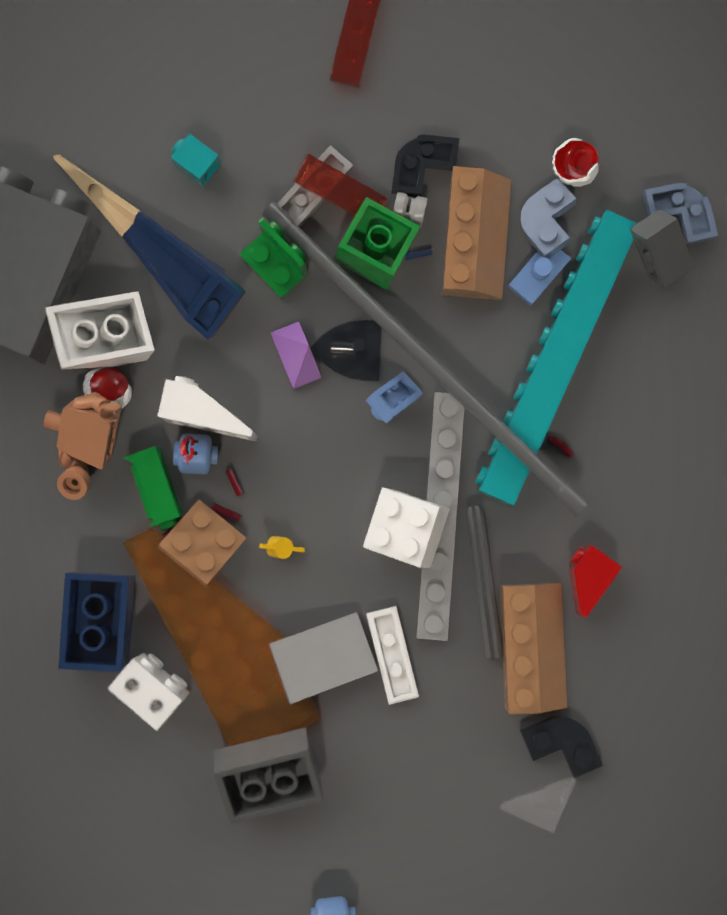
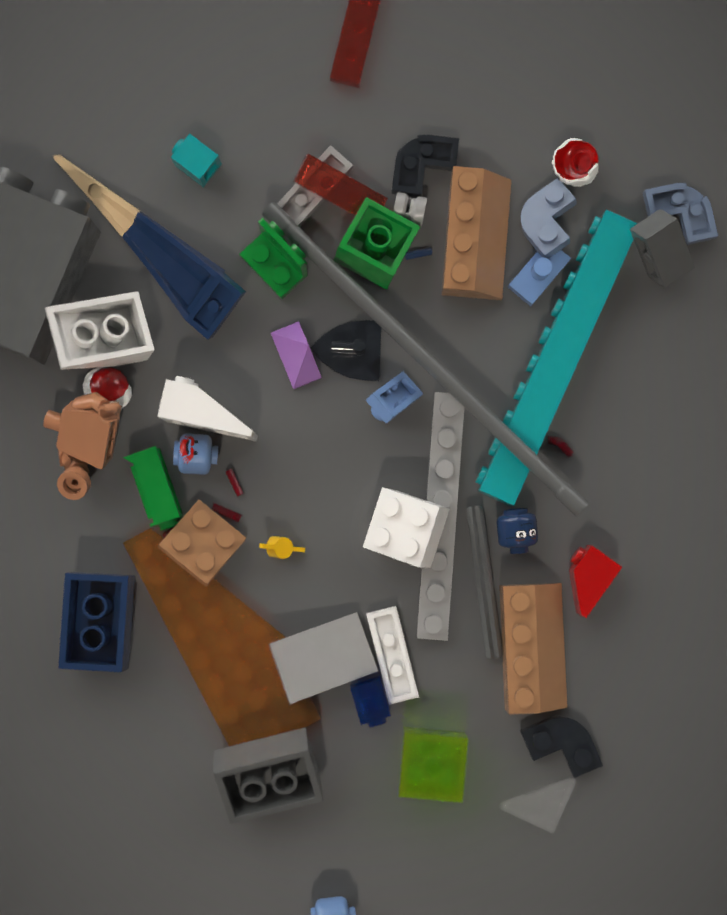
(149, 689): white piece -> none
(370, 702): none -> clear blue brick
(432, 764): none -> clear neon green brick
(517, 530): none -> dark blue head

